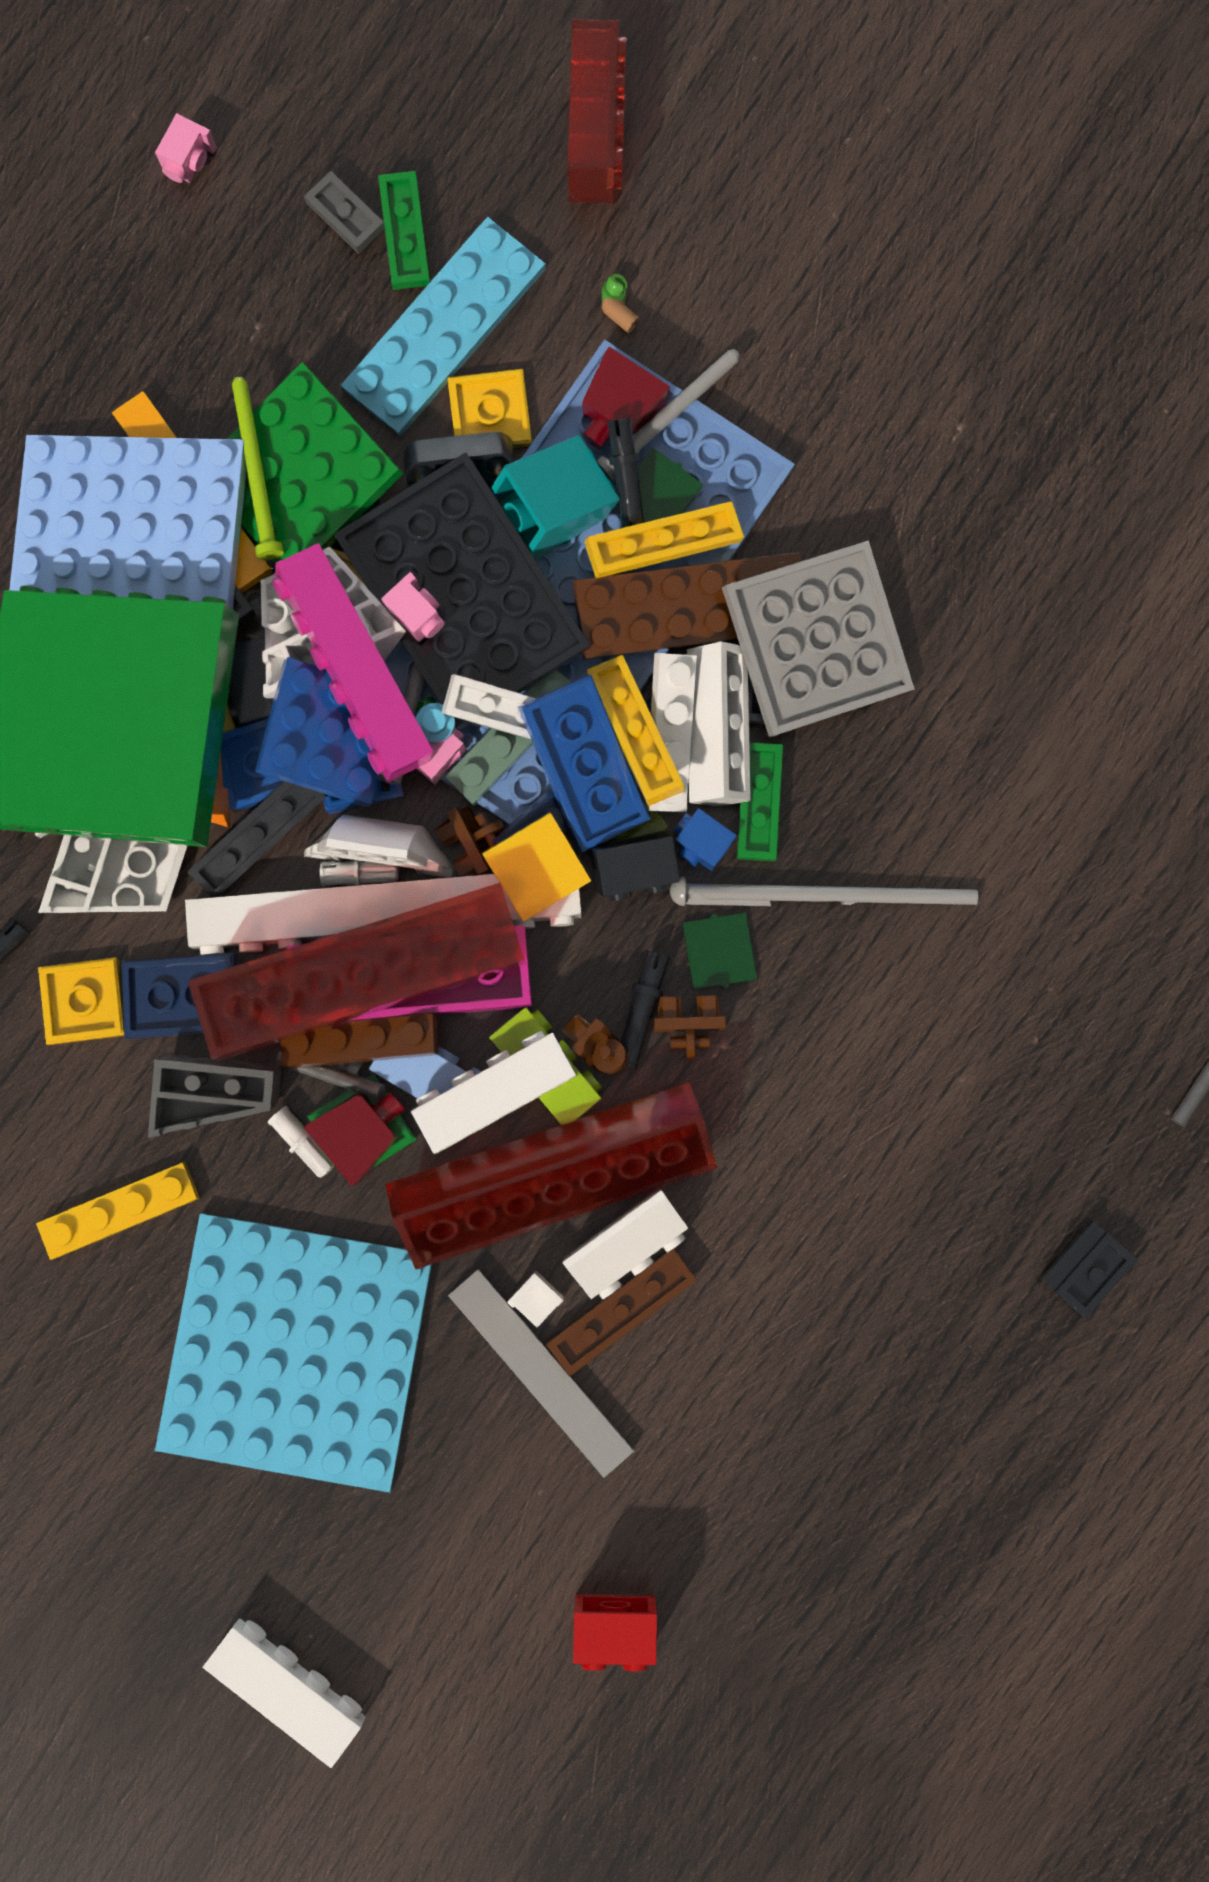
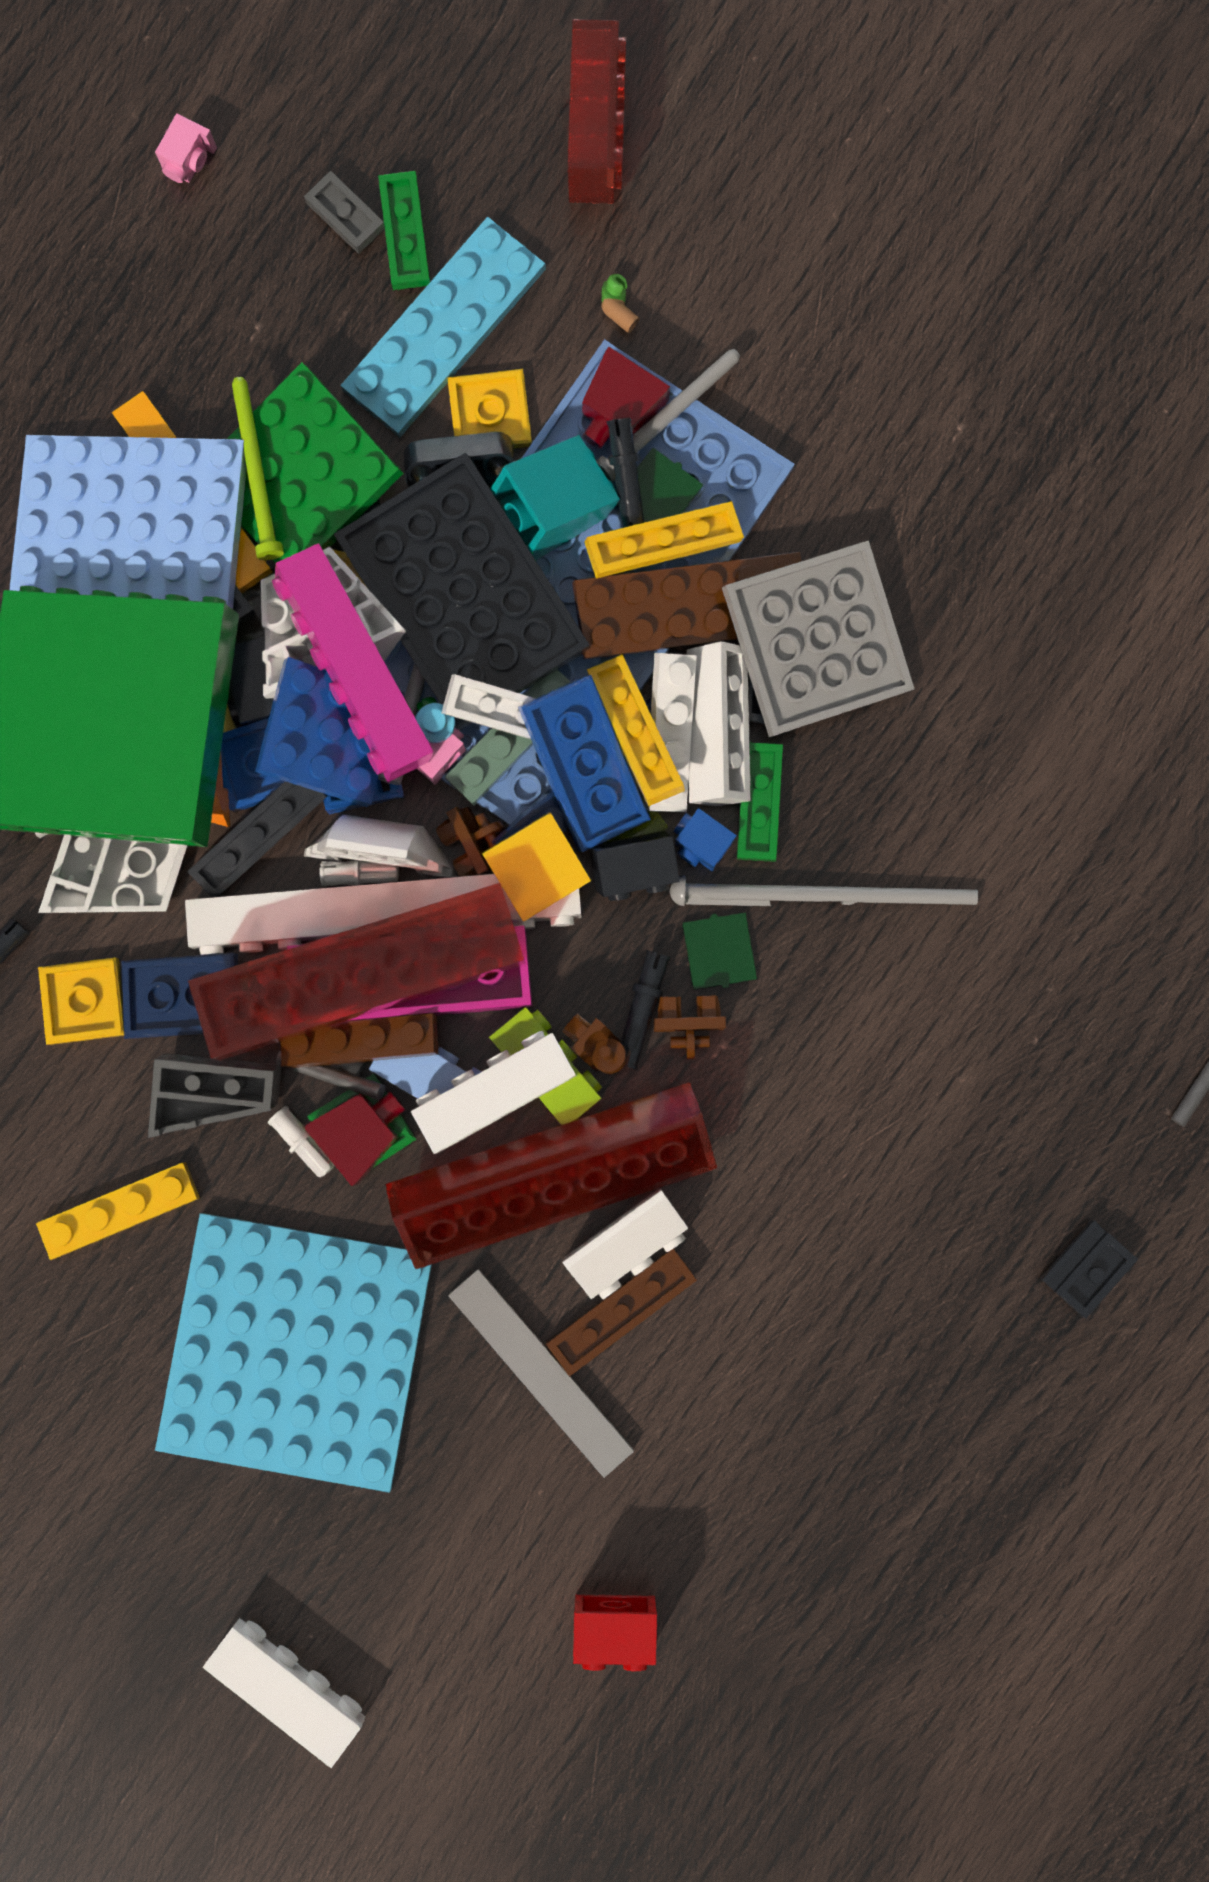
(414, 609): bright pink brick -> none
(536, 1298): white panel -> none

